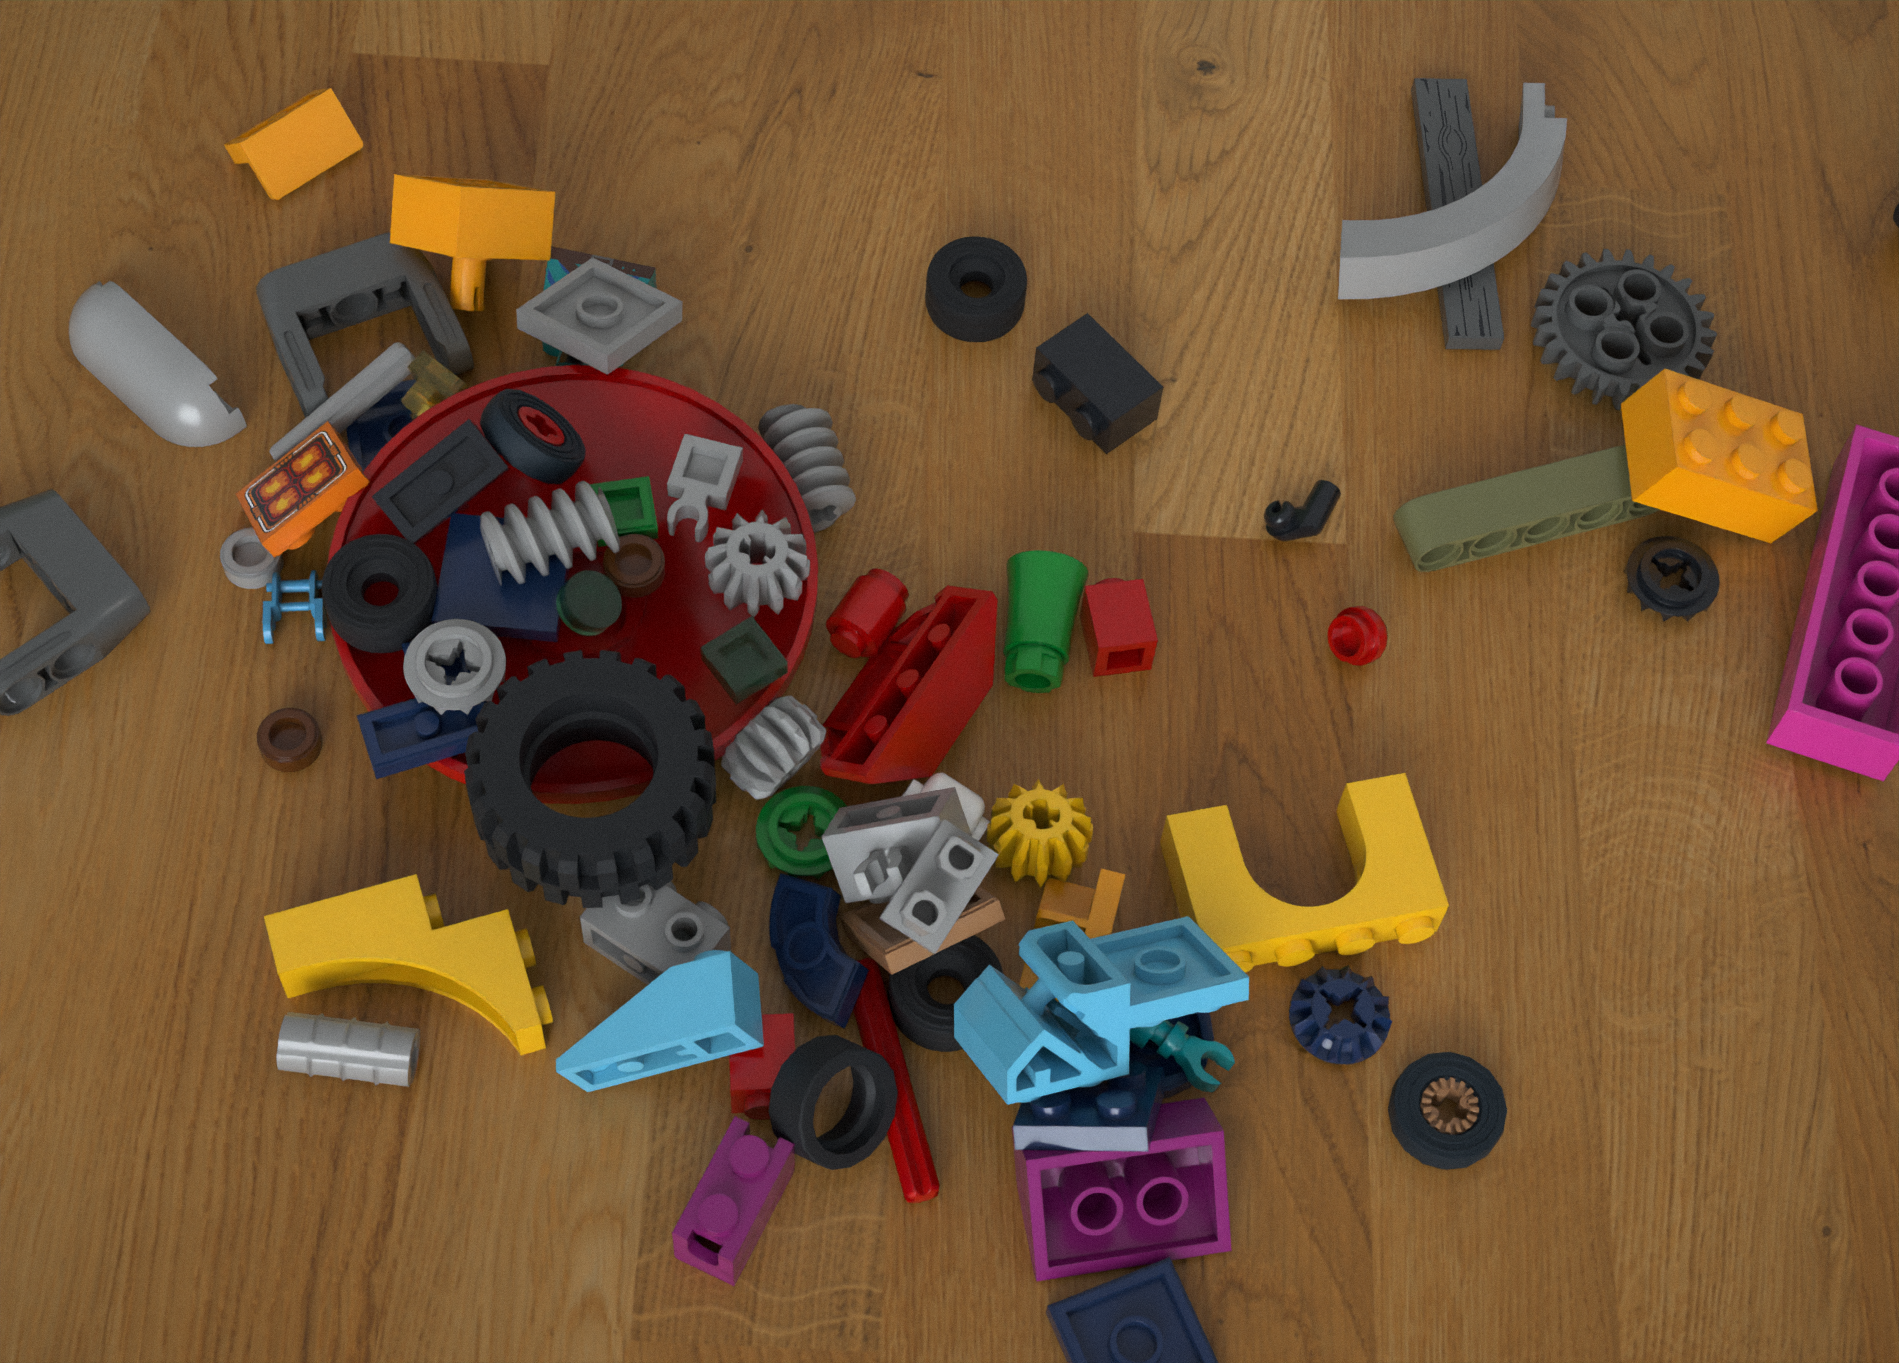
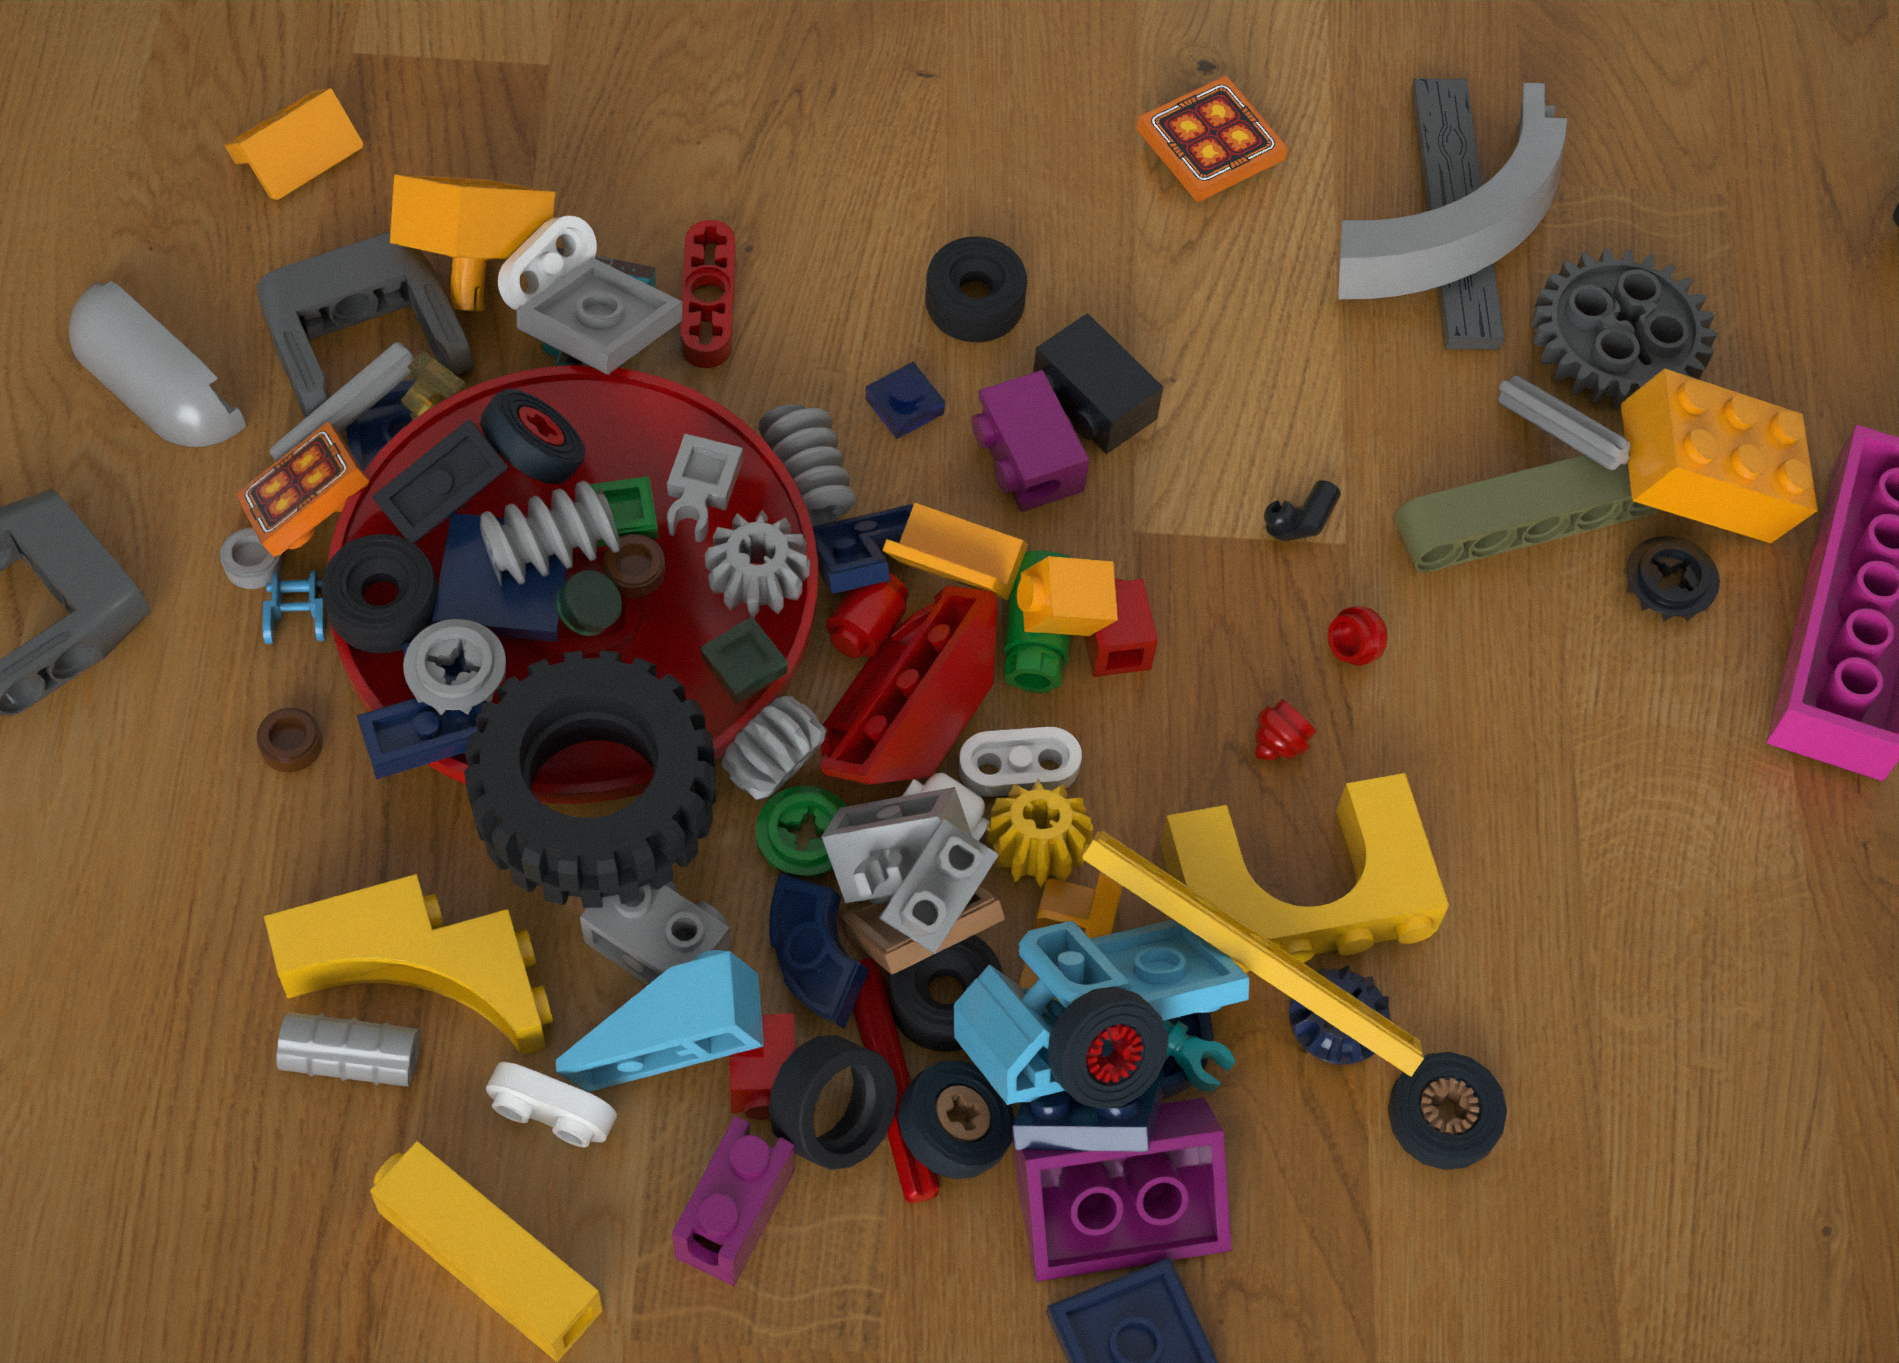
(485, 1250): none -> yellow brick
(542, 262): none -> white plate
(572, 1112): none -> white plate
(697, 311): none -> red beam
(852, 548): none -> dark blue tile
(905, 400): none -> clear blue plate
(948, 1145): none -> black bush
(959, 551): none -> light orange panel
(1017, 758): none -> white plate
(1030, 441): none -> magenta brick
(1068, 596): none -> light orange brick
(1137, 1042): none -> black bush
(1212, 138): none -> tile
(1255, 952): none -> yellow tile
(1282, 732): none -> red plate
(1564, 422): none -> light grey axle

